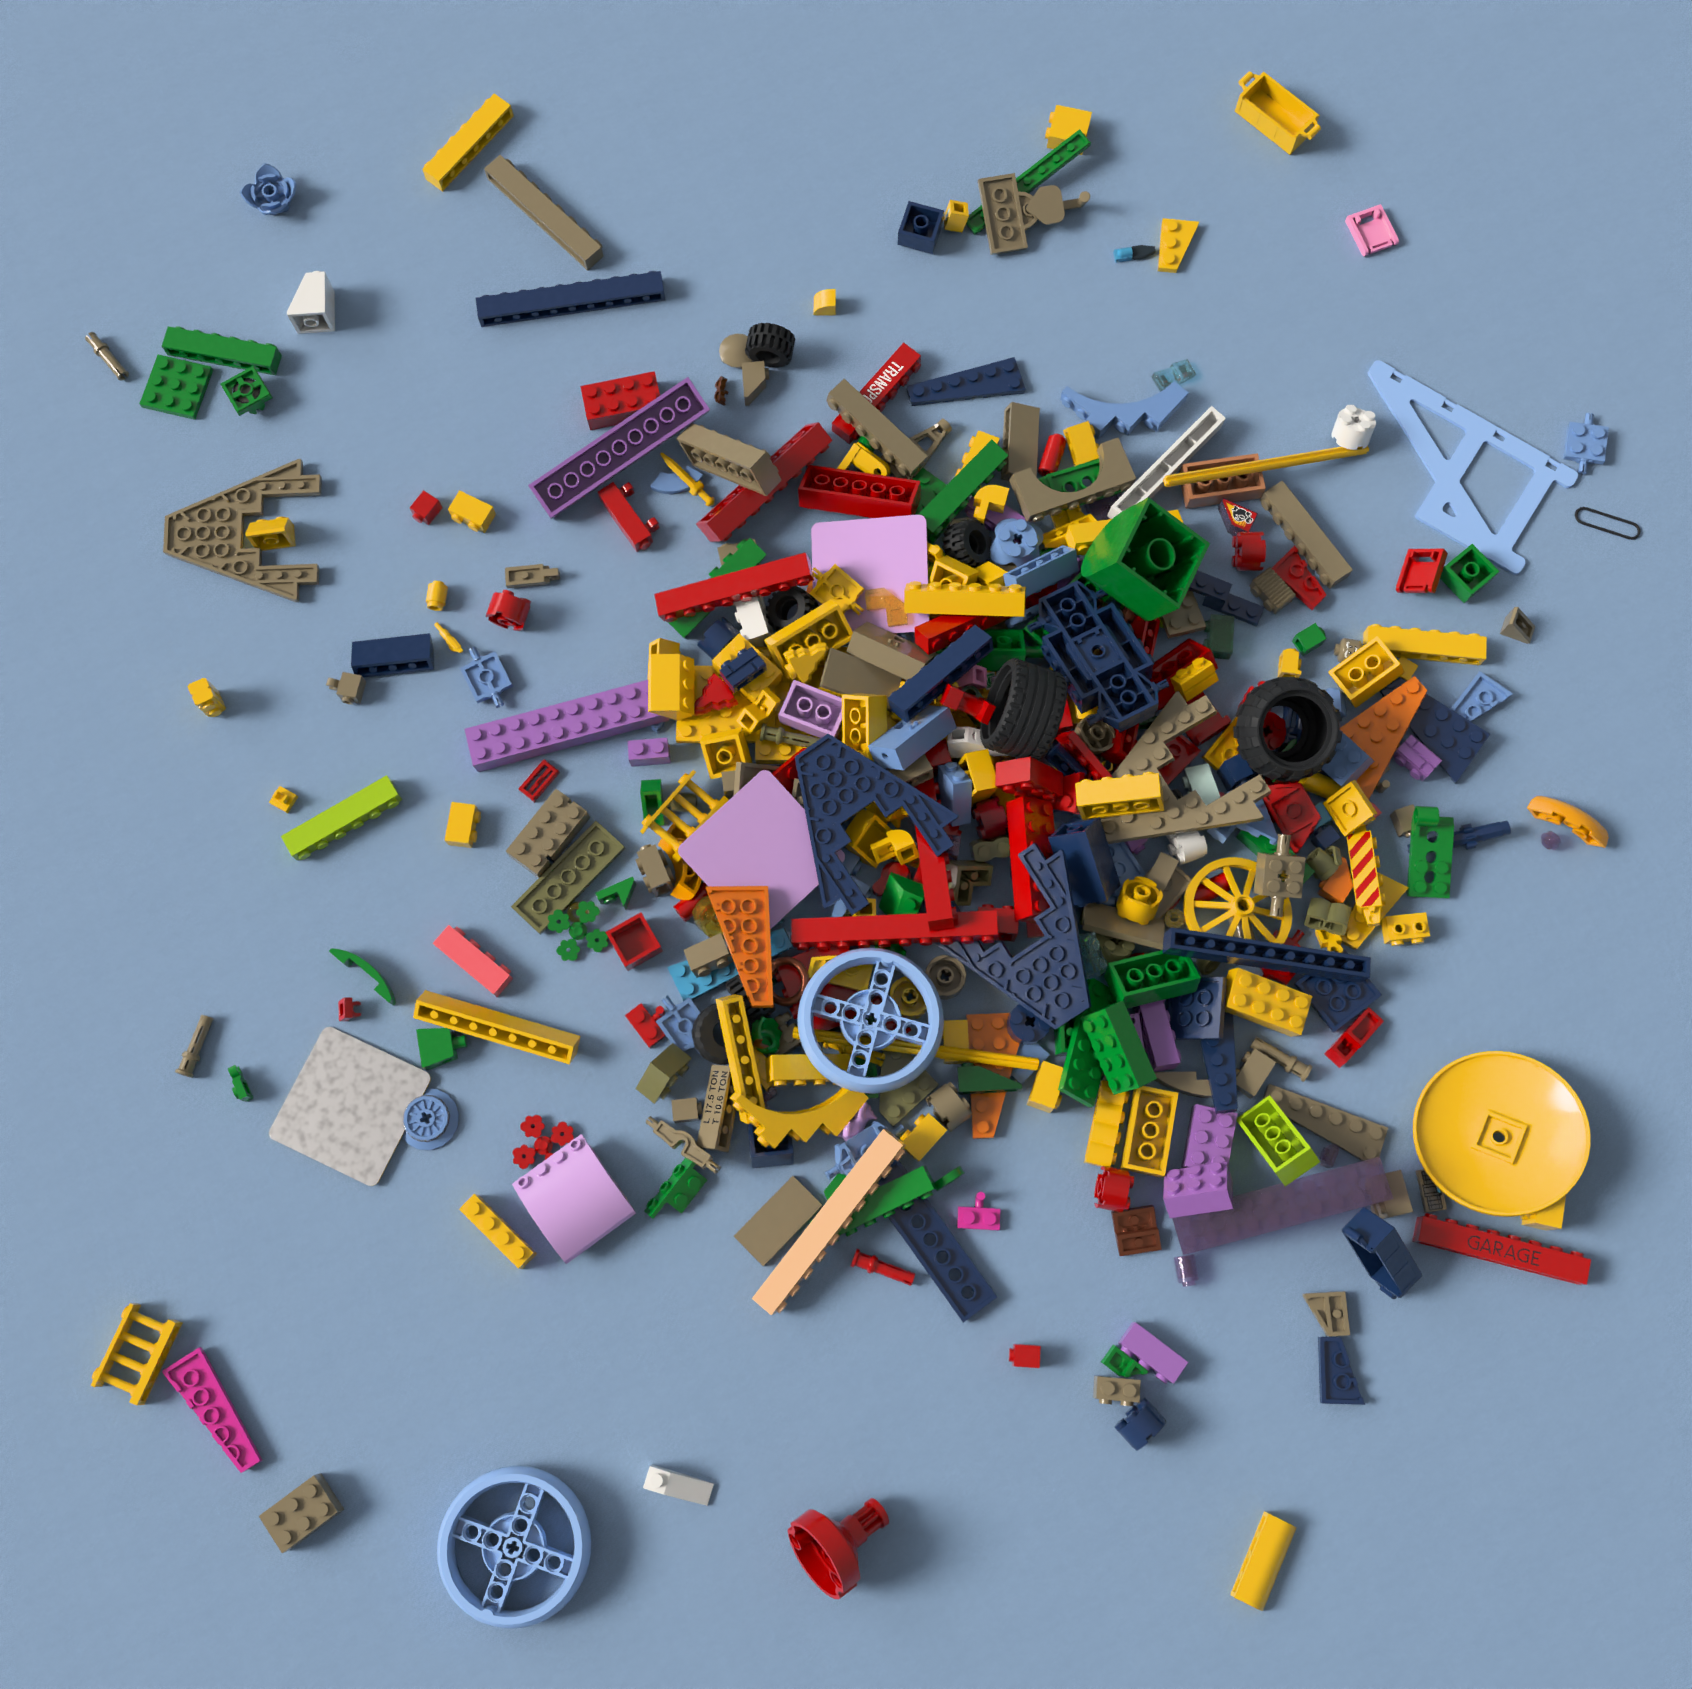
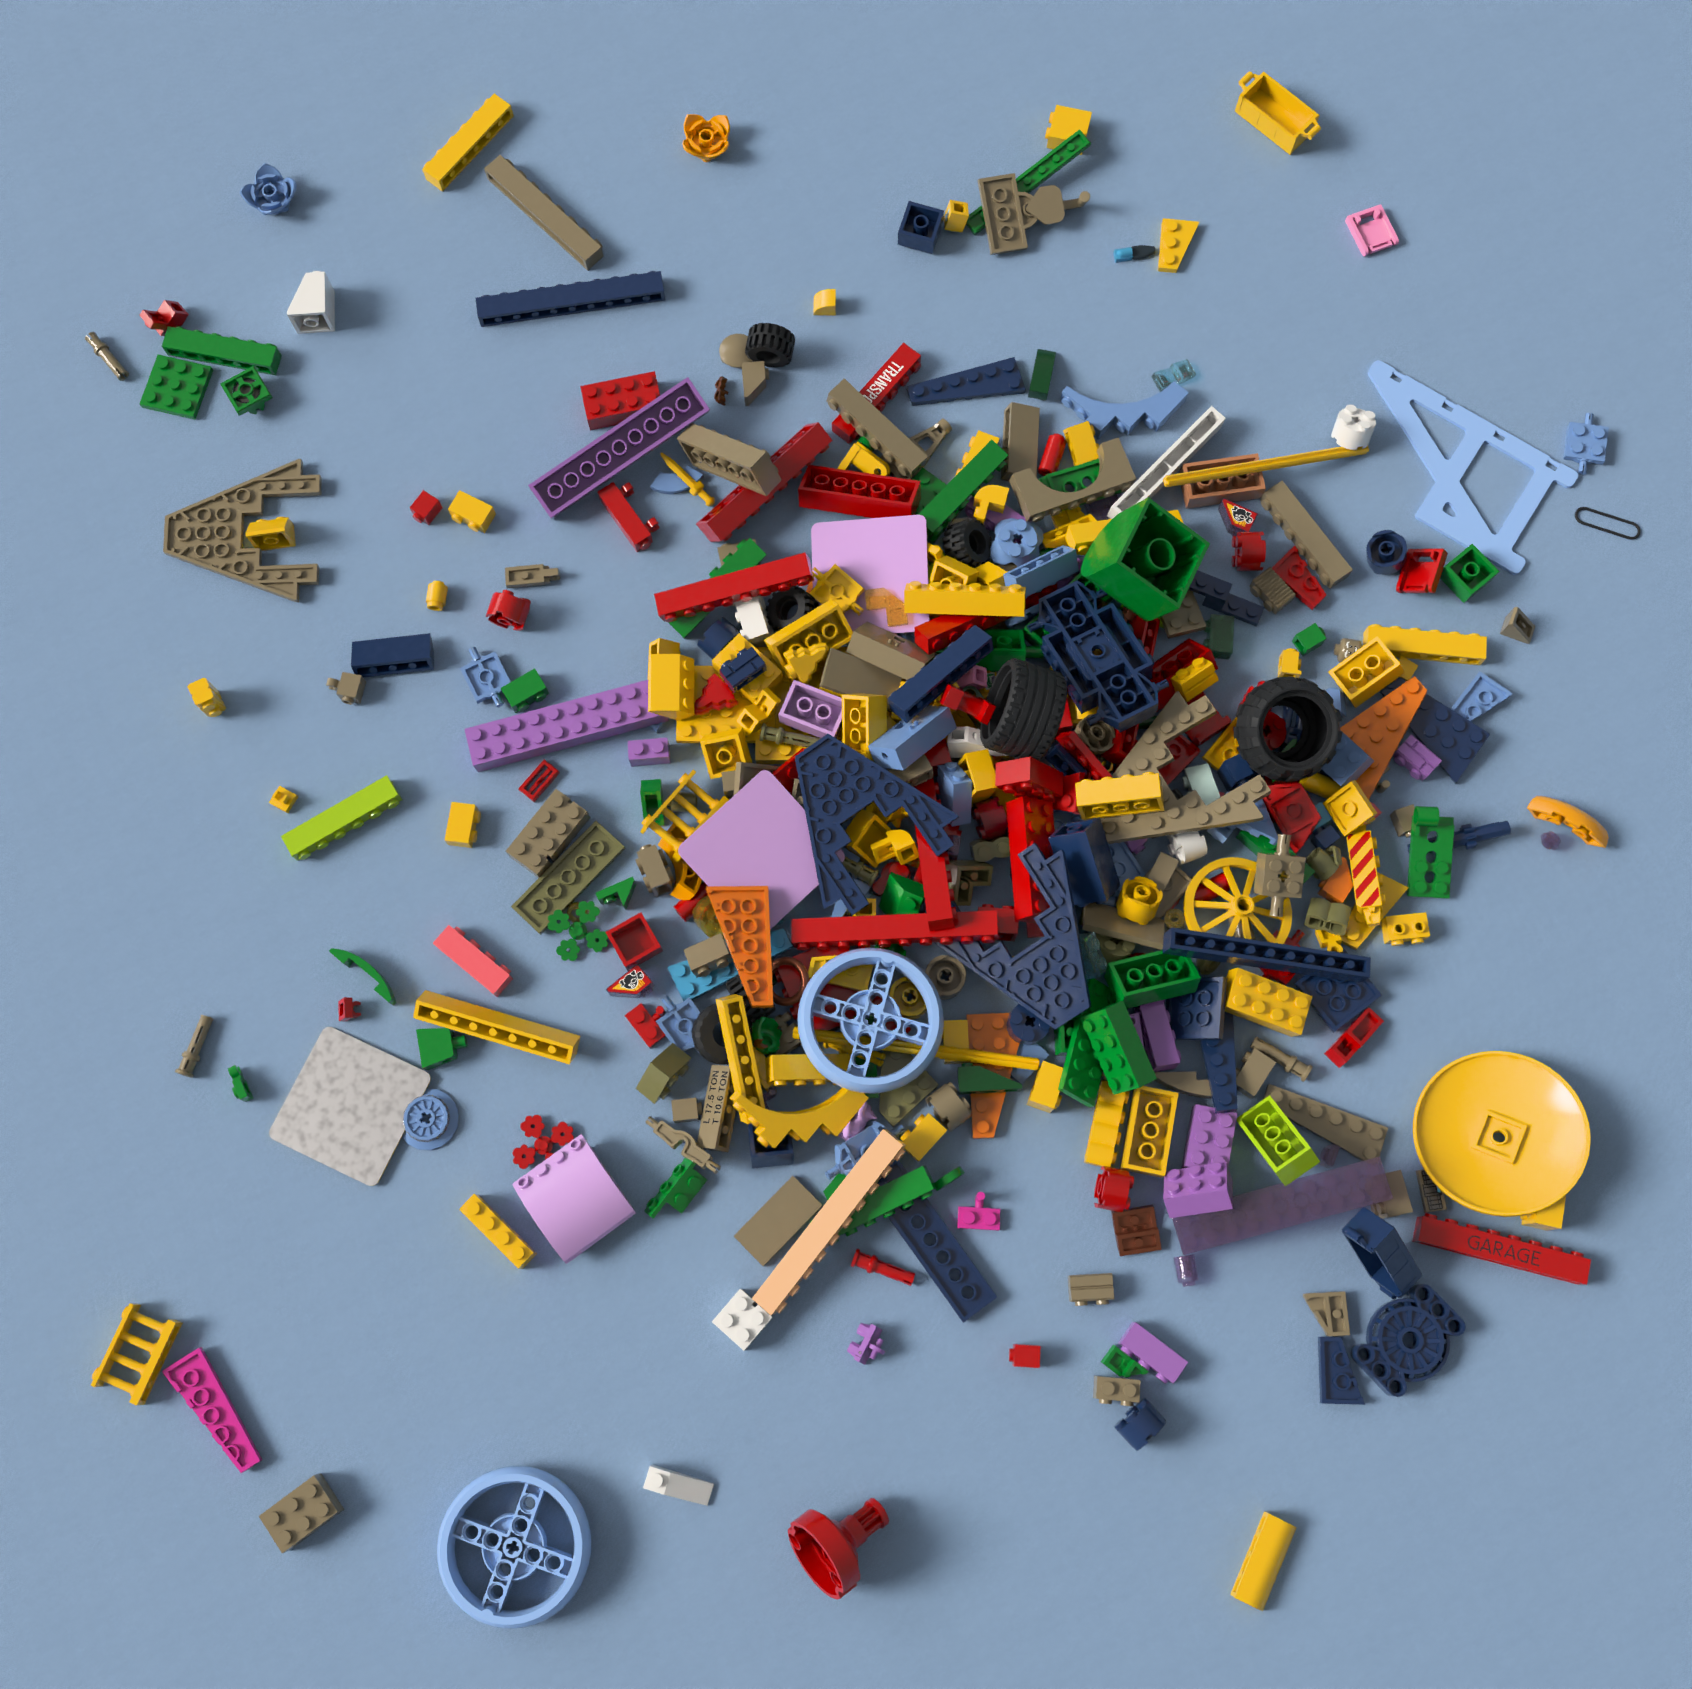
(168, 314): none -> red brick
(450, 640): yellow hand -> none
(525, 691): none -> green brick
(632, 984): none -> slope
(706, 138): none -> light orange brick
(742, 1320): none -> white piece
(860, 871): none -> olive pin
(870, 1345): none -> medium lavender hips
(1042, 374): none -> dark green slope
(1090, 1288): none -> dark tan brick
(1397, 552): none -> dark blue brick
(1429, 1336): none -> dark blue piece

